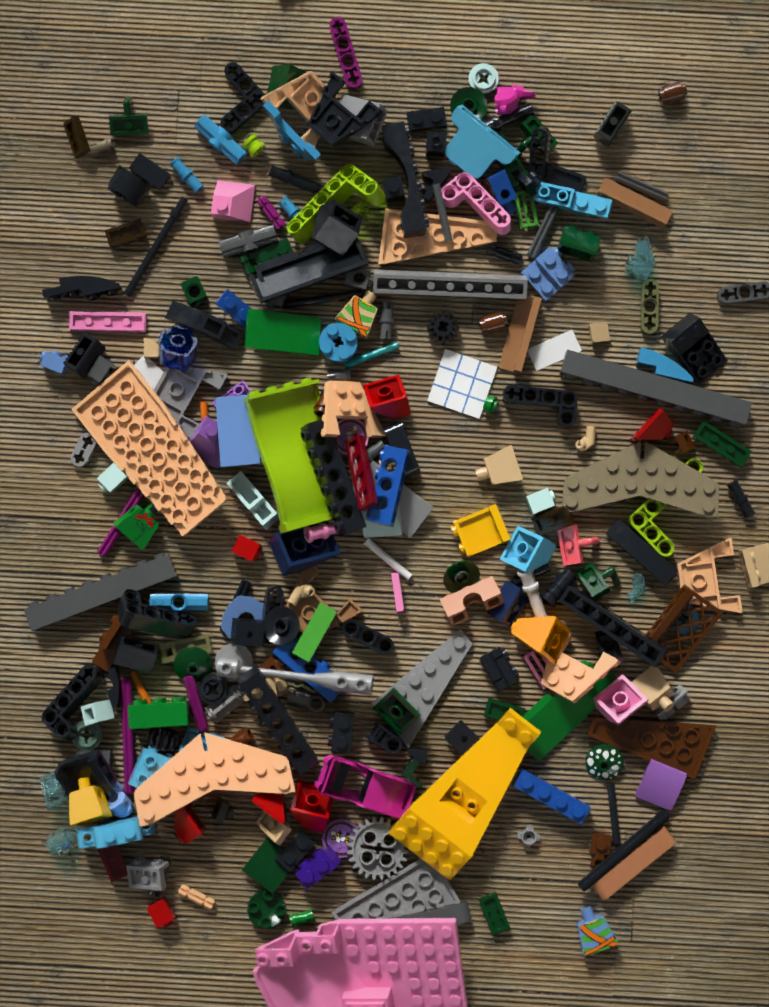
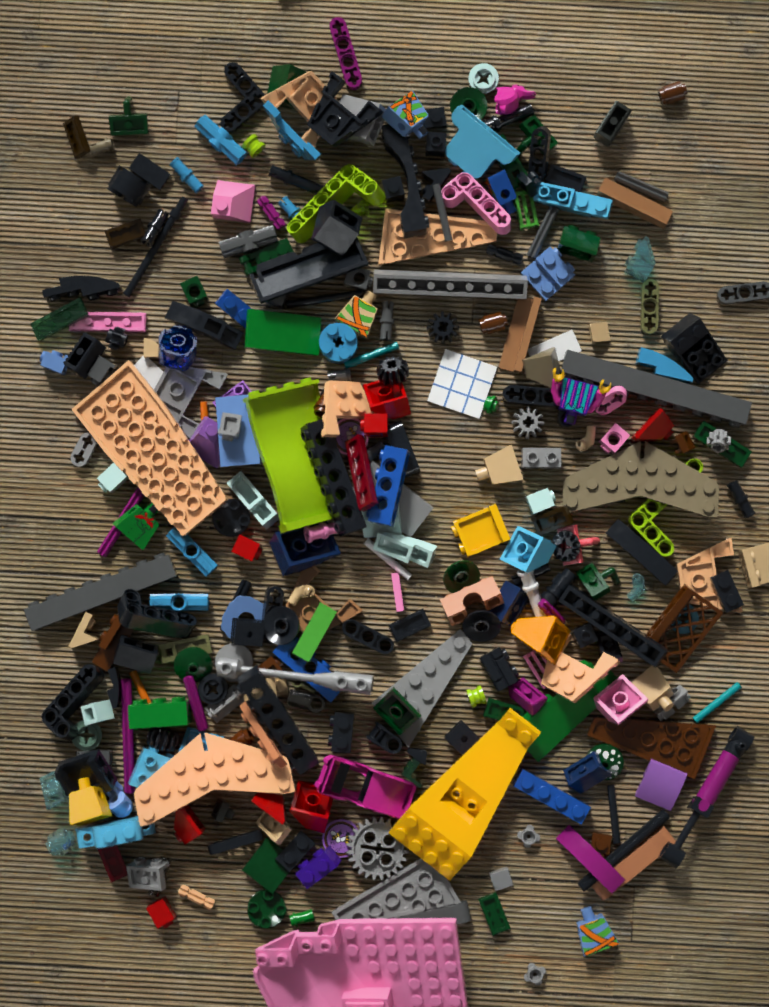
(59, 319): none -> clear green tile
(81, 636): none -> tan slope
(116, 338): none -> black gear
(154, 227): none -> black pin
(200, 559): none -> dark azure piece
(230, 426): none -> light grey bracket
(231, 518): none -> black dish
(234, 842): none -> black beam
(265, 741): none -> nougat plate
(374, 425): none -> red brick
(392, 371): none -> black gear
(405, 548): none -> light aqua slope
(407, 116): none -> torso
(409, 625): none -> black tile
(476, 696): none -> lime wheel
(482, 631): none -> black dish
(501, 878): none -> light grey slope
(527, 696): none -> magenta slope
(532, 427): none -> light grey gear
(534, 979): none -> light grey plate
(540, 458): none -> light grey brick
(541, 366): none -> dark tan slope
(549, 610): none -> magenta axle
(571, 540): none -> black gear
(576, 396): none -> torso
(584, 635): none -> black brick
(586, 773): none -> dark blue panel
(590, 859): none -> magenta slope
(612, 401): none -> bright pink beam
(621, 435): none -> bright pink brick
(703, 802): none -> piece
(717, 702): none -> teal bar
(719, 440): none -> light grey gear
(726, 591): none -> black plate

